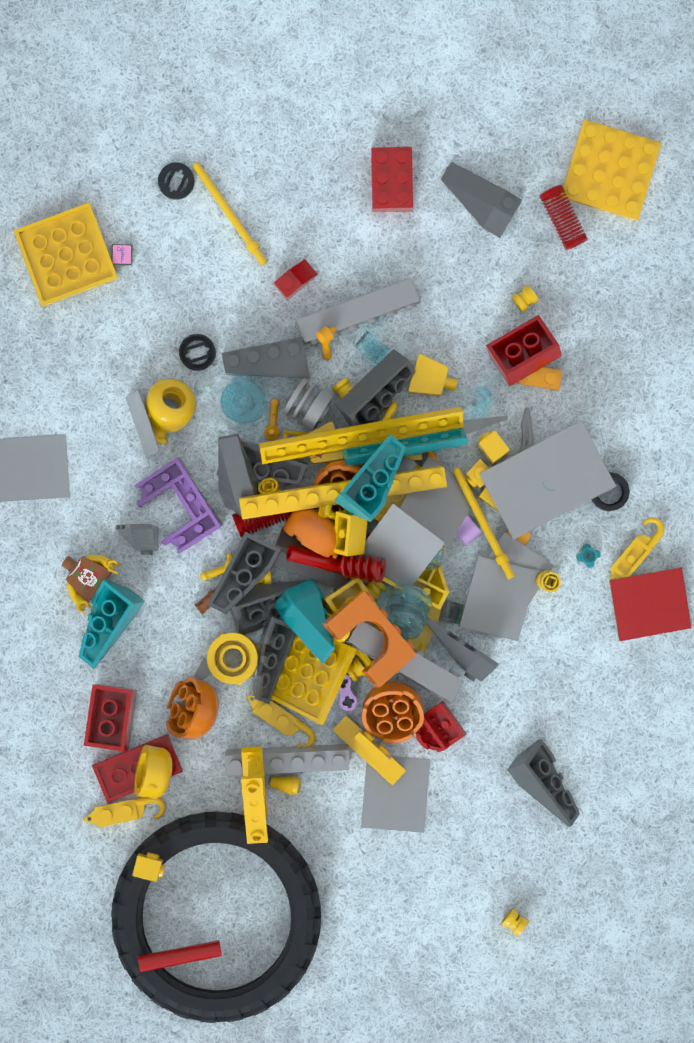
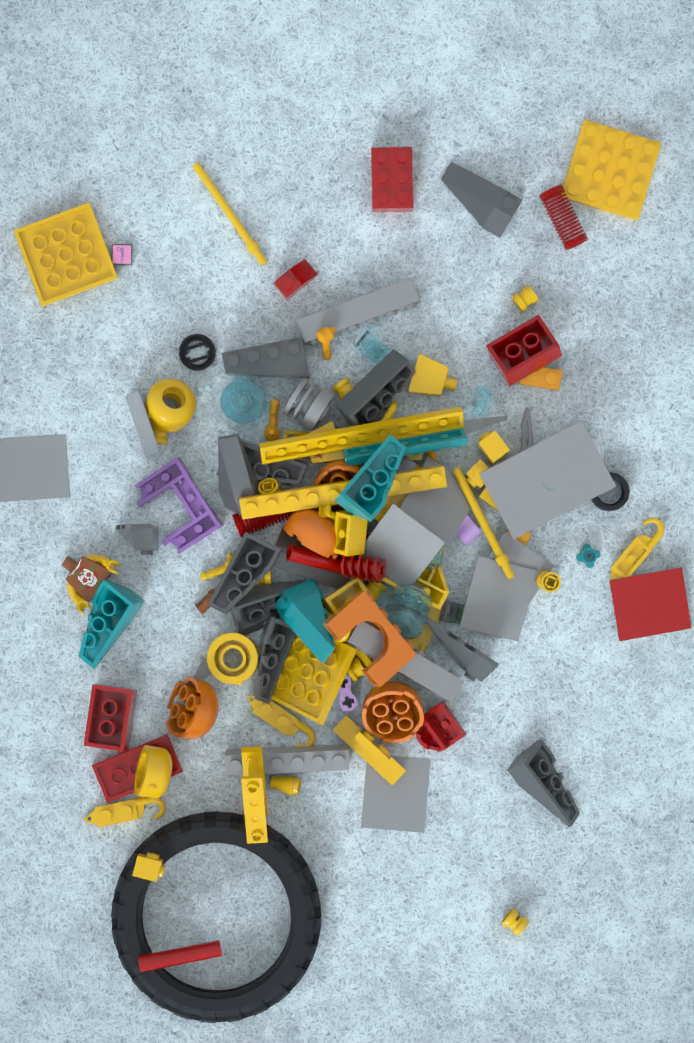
(176, 195): black piece -> none

